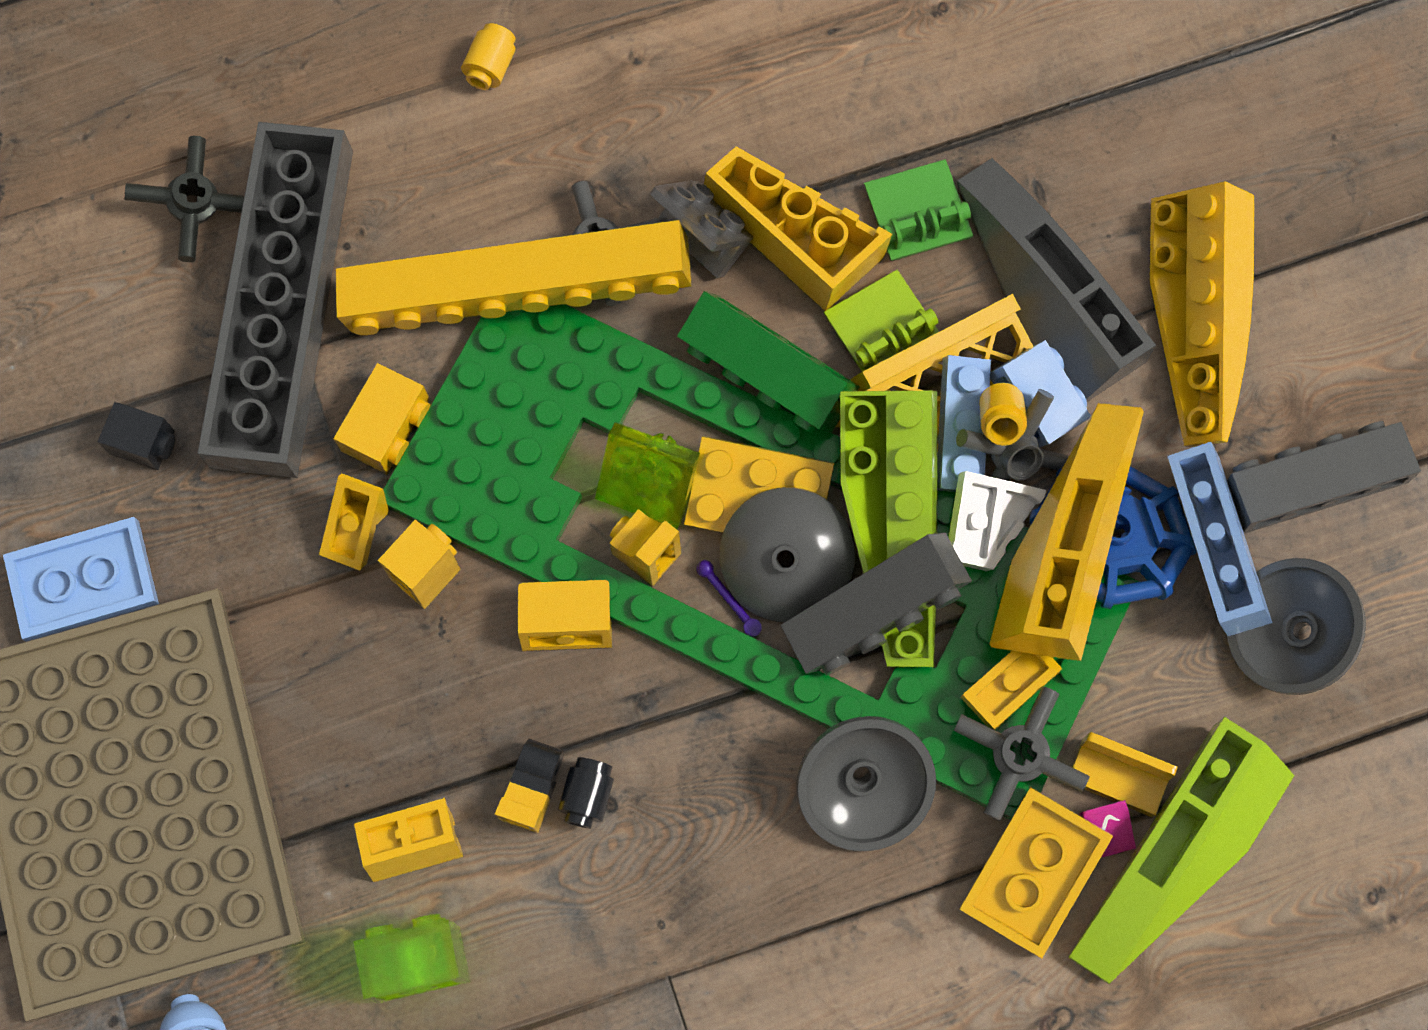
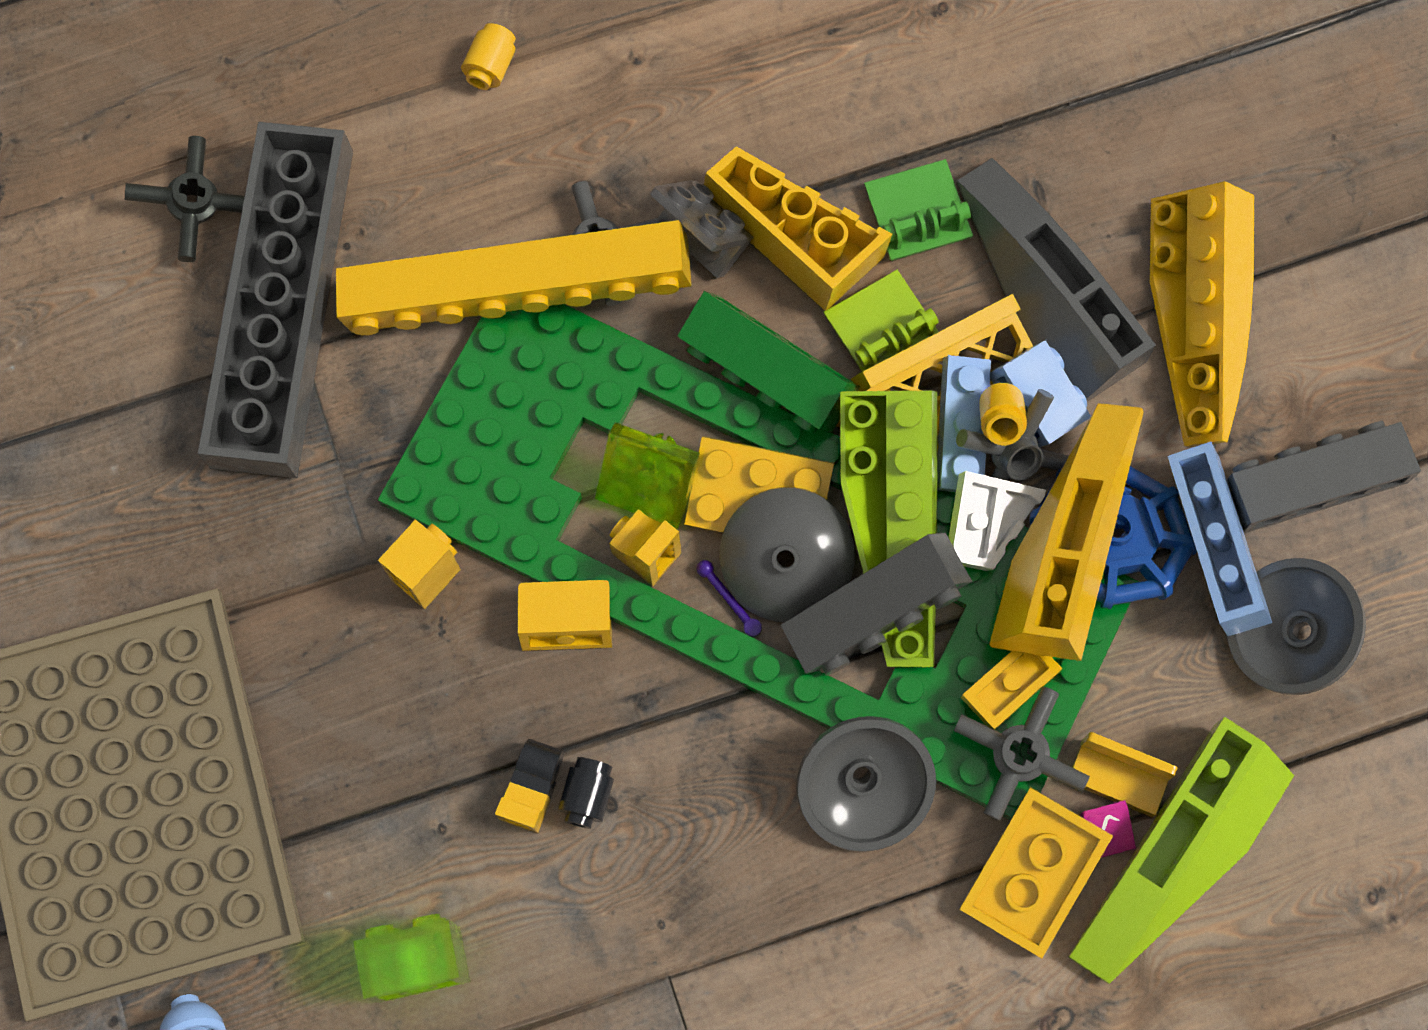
(80, 579): light blue plate -> none
(137, 436): black brick -> none
(353, 521): yellow slope -> none
(383, 419): yellow brick -> none
(408, 840): yellow hinge -> none

